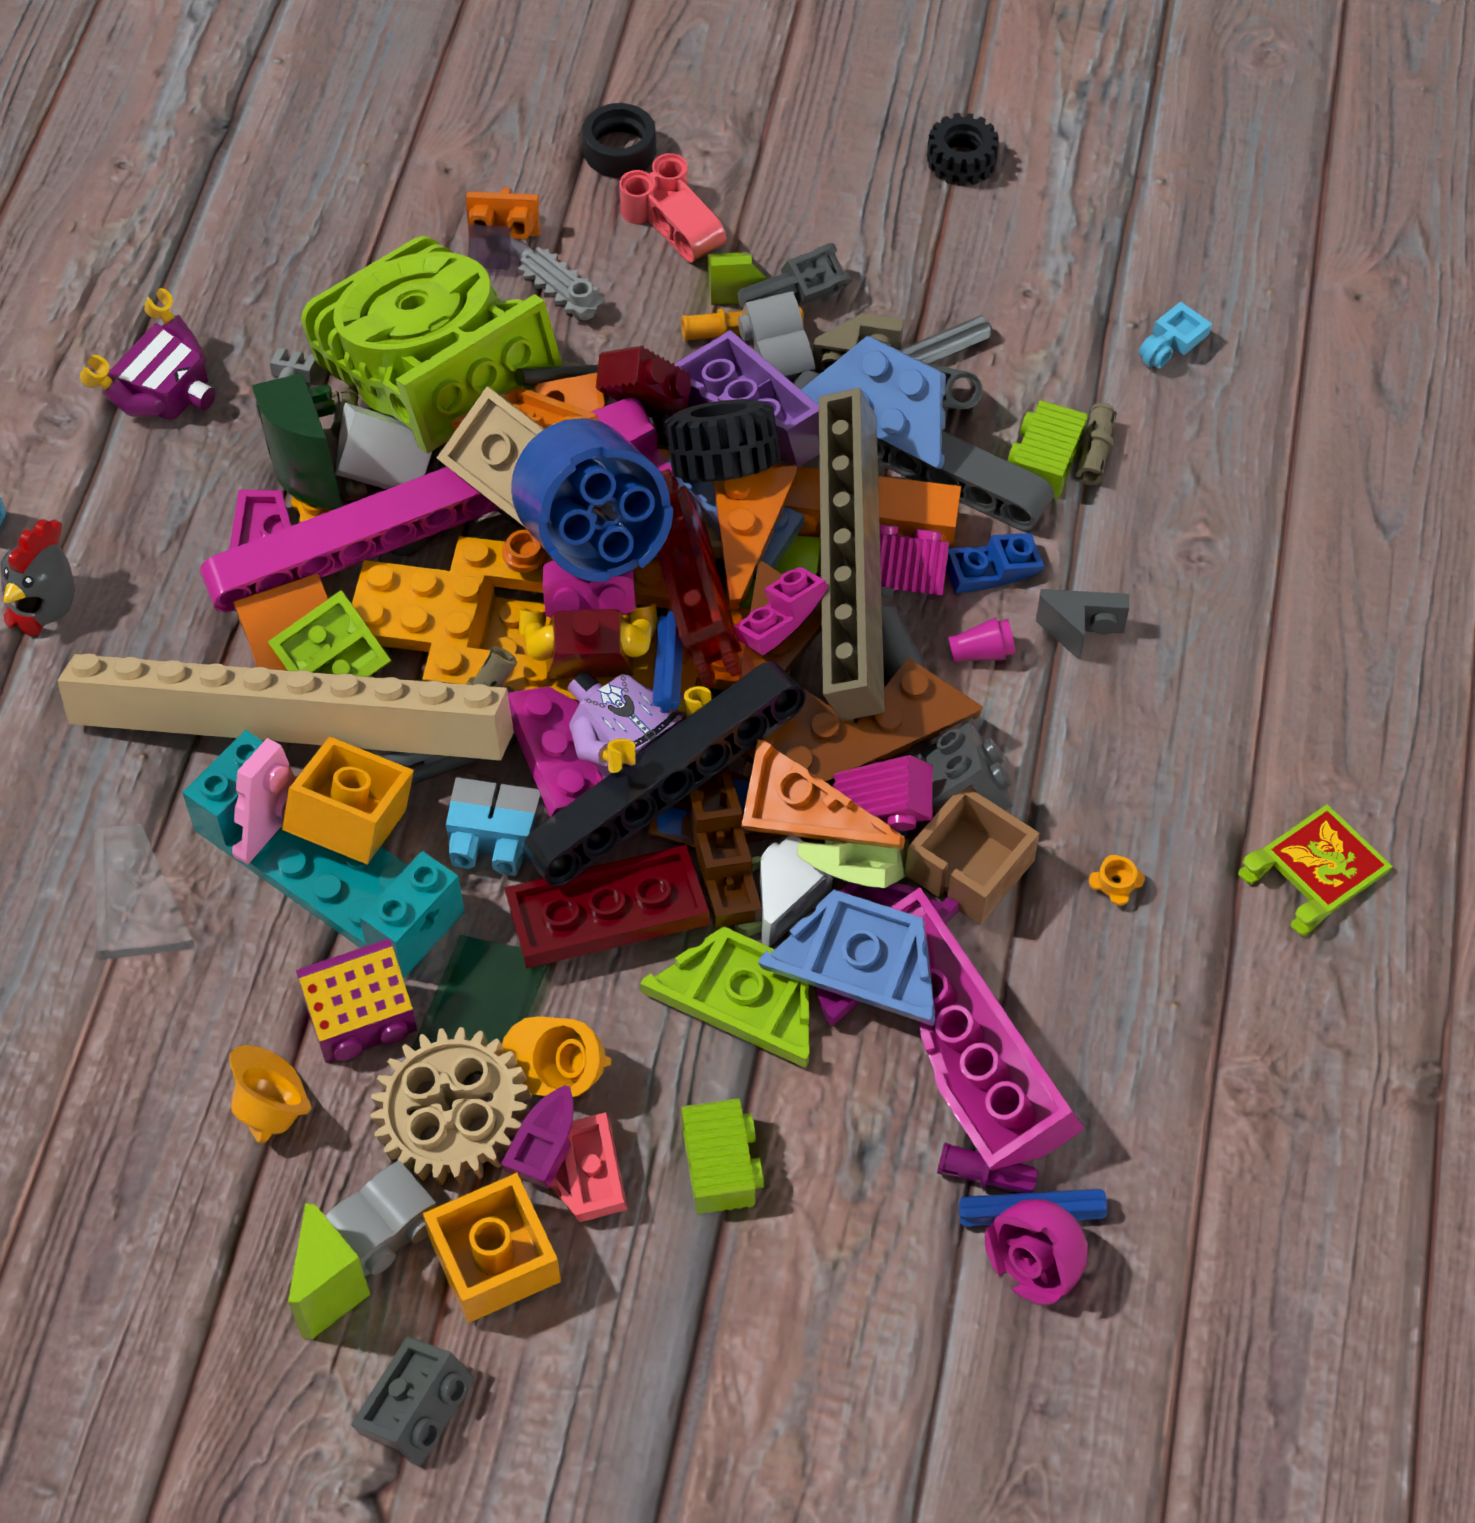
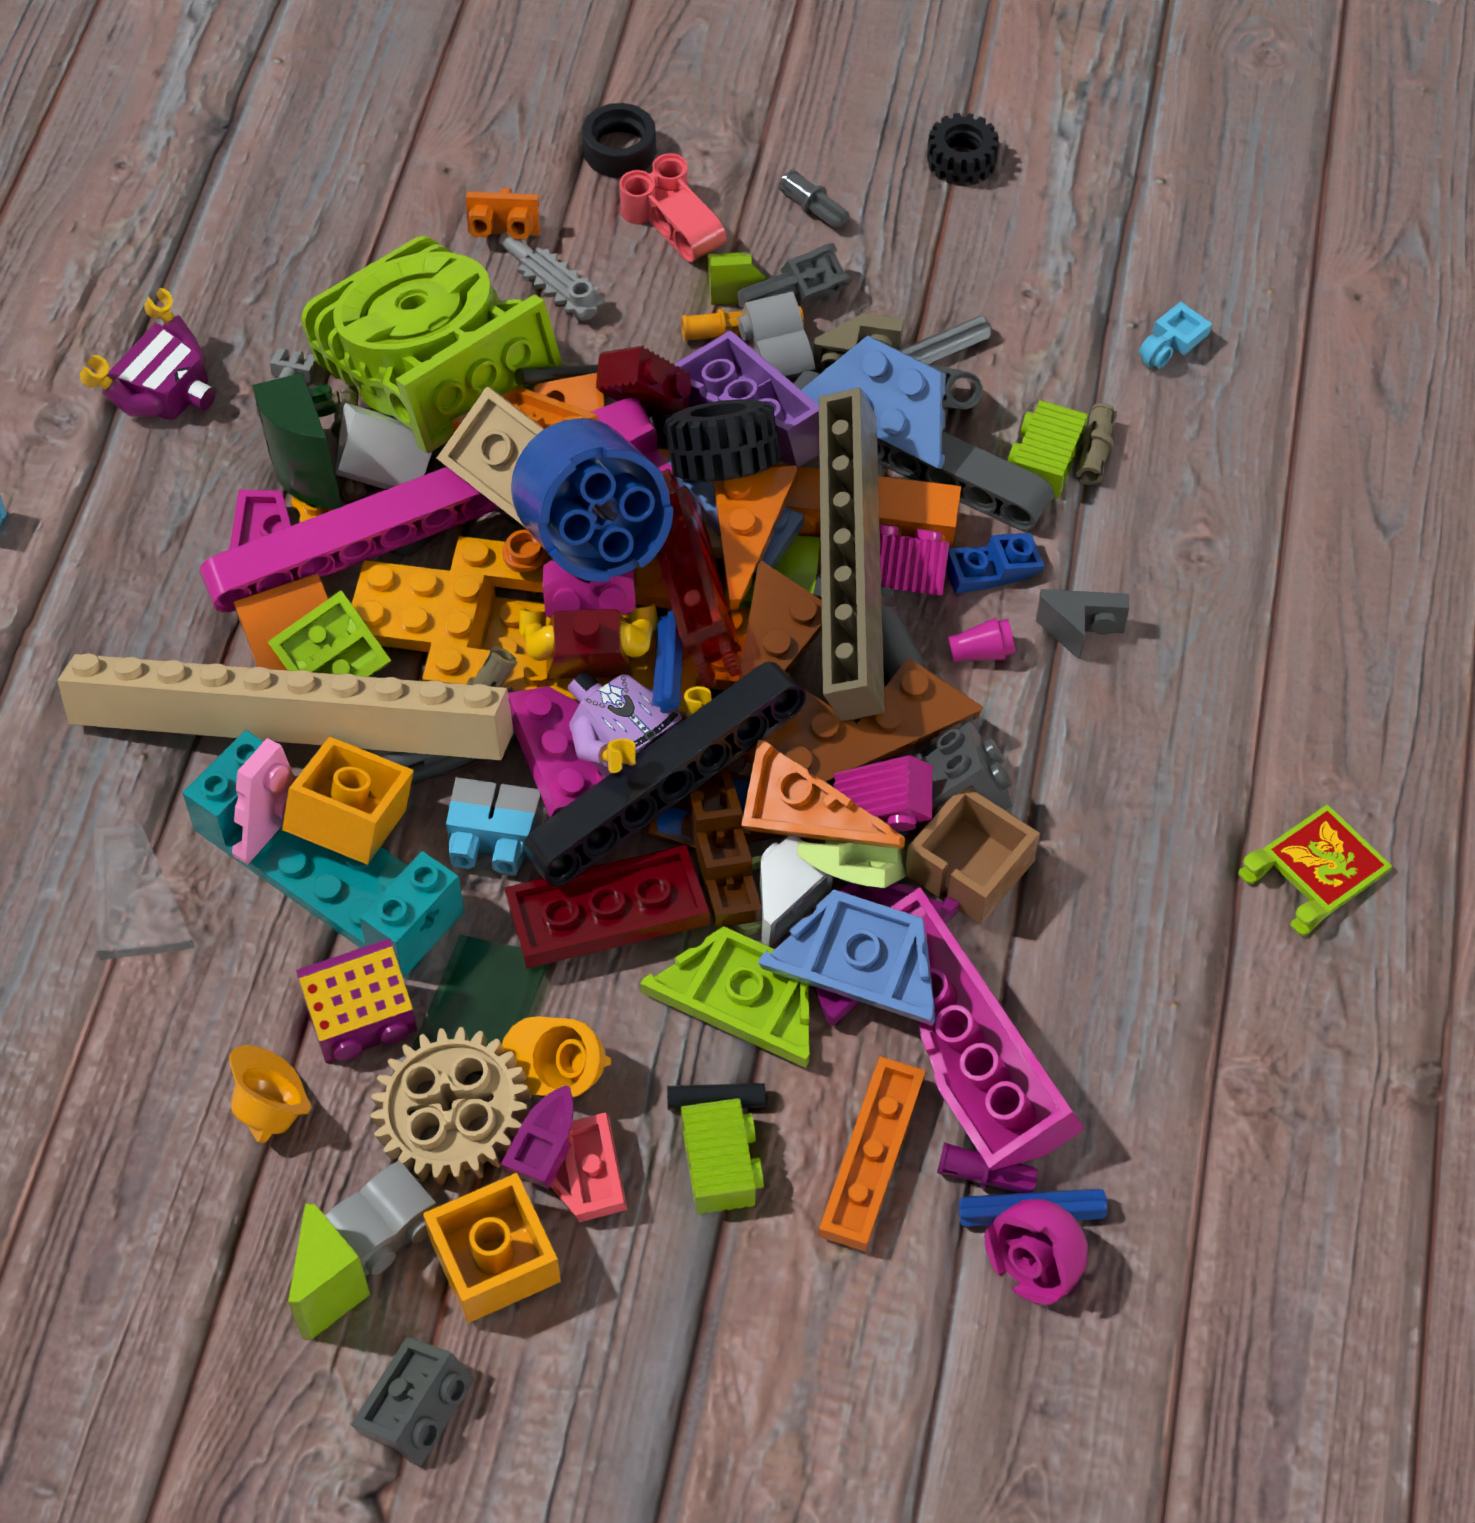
(39, 570): piece -> none
(490, 246): tile -> none
(750, 1094): none -> black piece
(789, 604): dark pink slope -> none
(813, 199): none -> dark grey axle
(872, 1154): none -> orange plate
(1117, 867): light orange plate -> none

